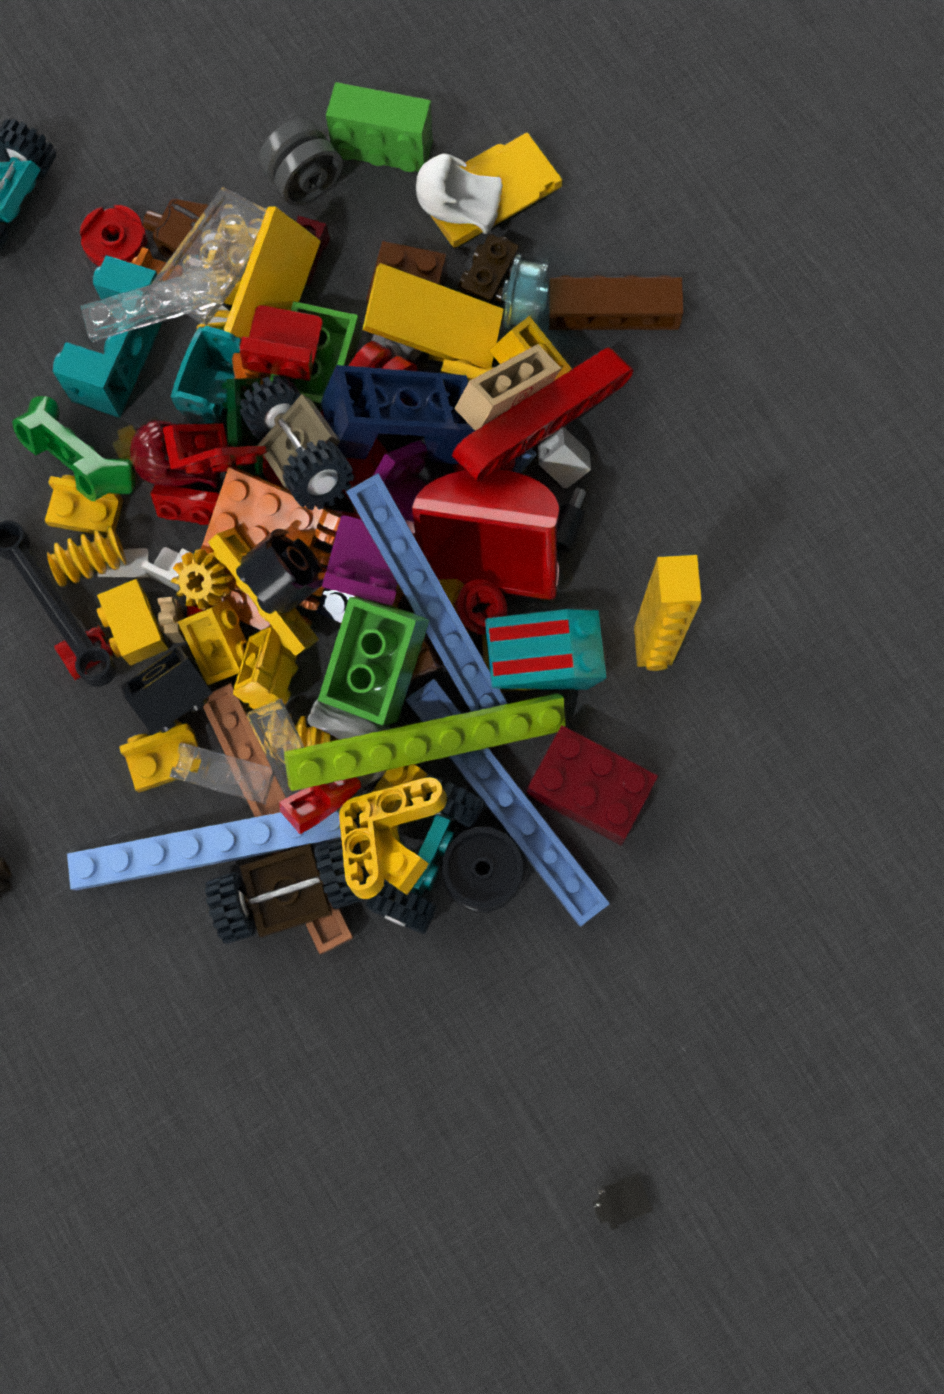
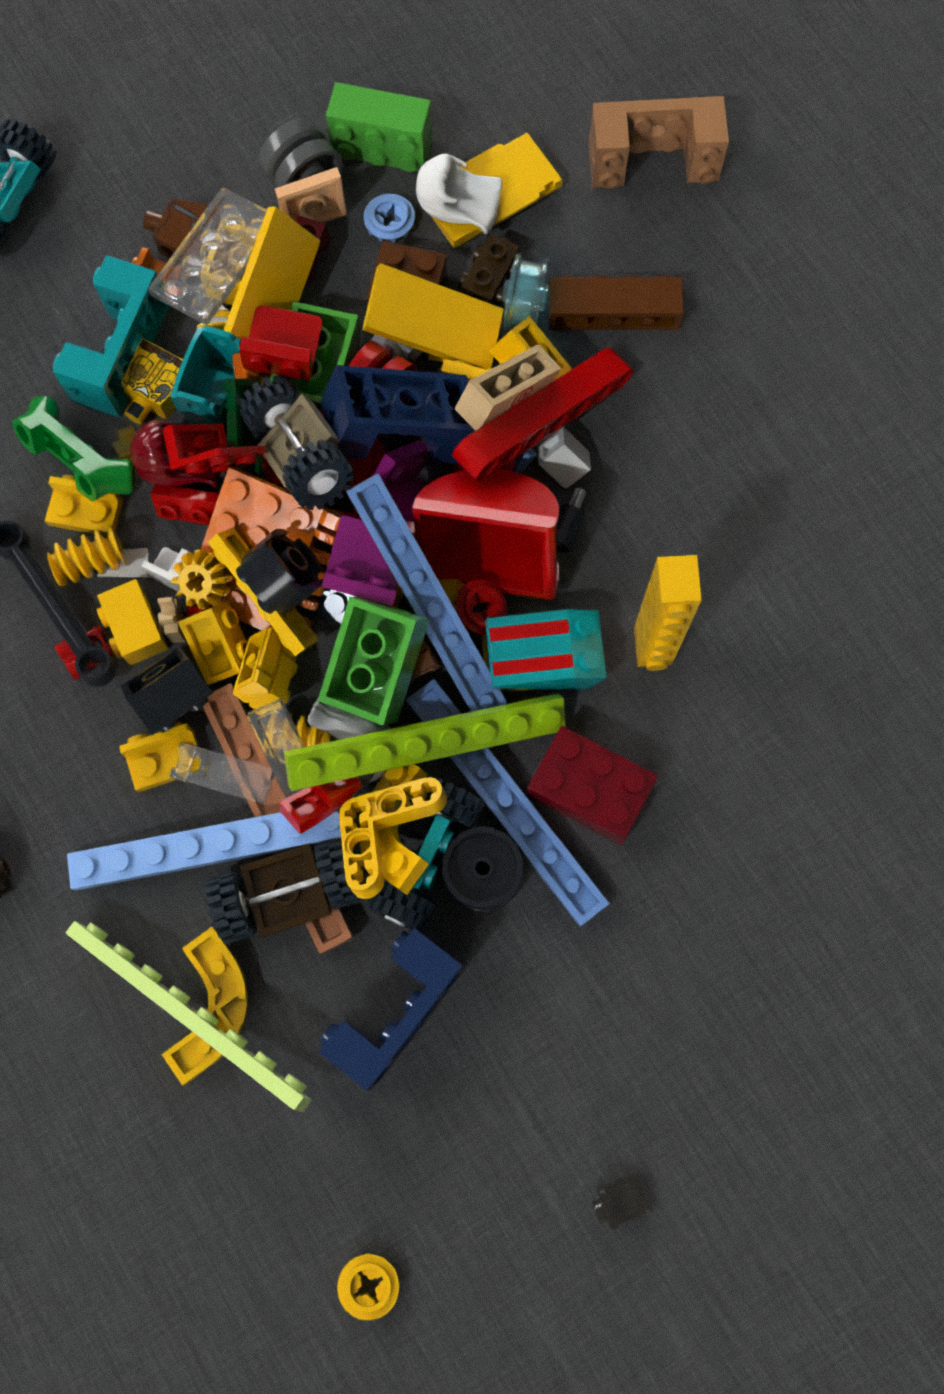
(101, 223): red plate -> none
(150, 382): none -> torso
(151, 304): clear plate -> none
(200, 1022): none -> yellowish green plate
(226, 1001): none -> yellow plate
(314, 197): none -> light nougat tile
(358, 1054): none -> dark blue plate
(363, 1305): none -> yellow gear
(381, 208): none -> light blue gear
(681, 123): none -> medium nougat plate

